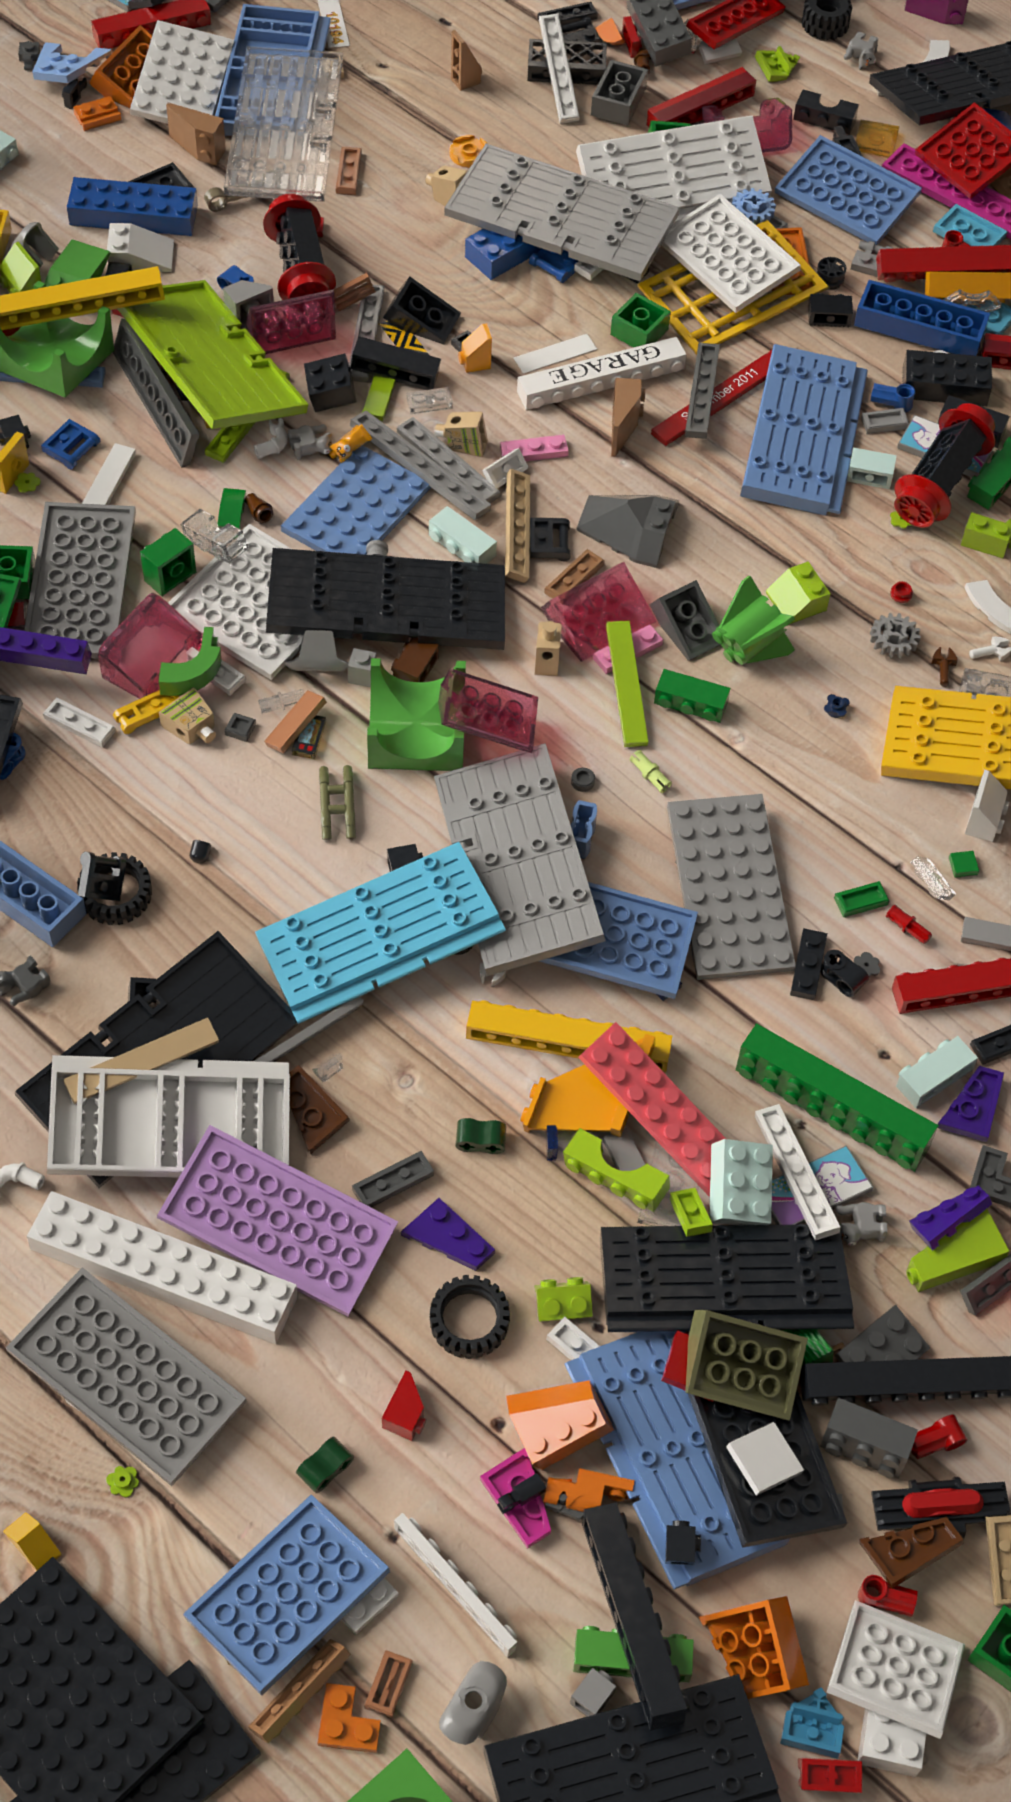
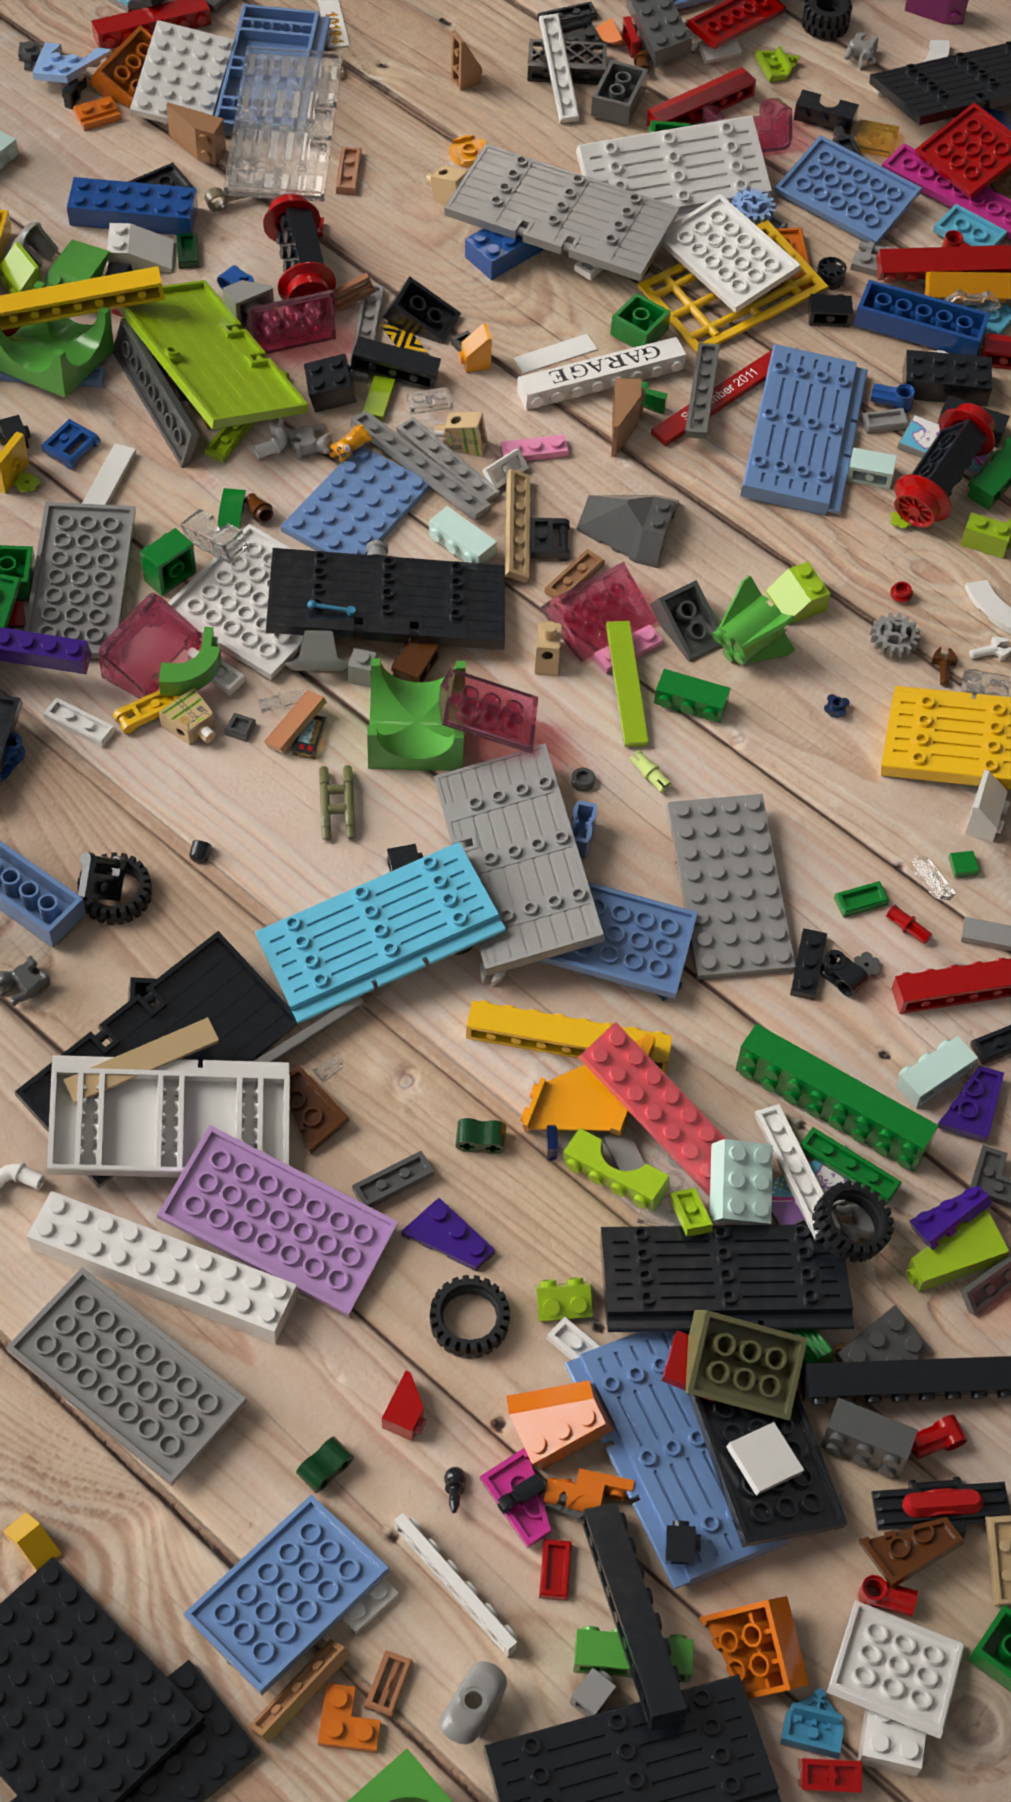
(126, 1487): lime plant -> none
(187, 250): none -> dark green tile
(350, 610): none -> dark azure hinge
(454, 1480): none -> black bar
(555, 1569): none -> red tile
(558, 265): blue plate -> none
(654, 400): none -> green slope
(849, 1164): none -> green tile
(872, 1206): none -> black tyre

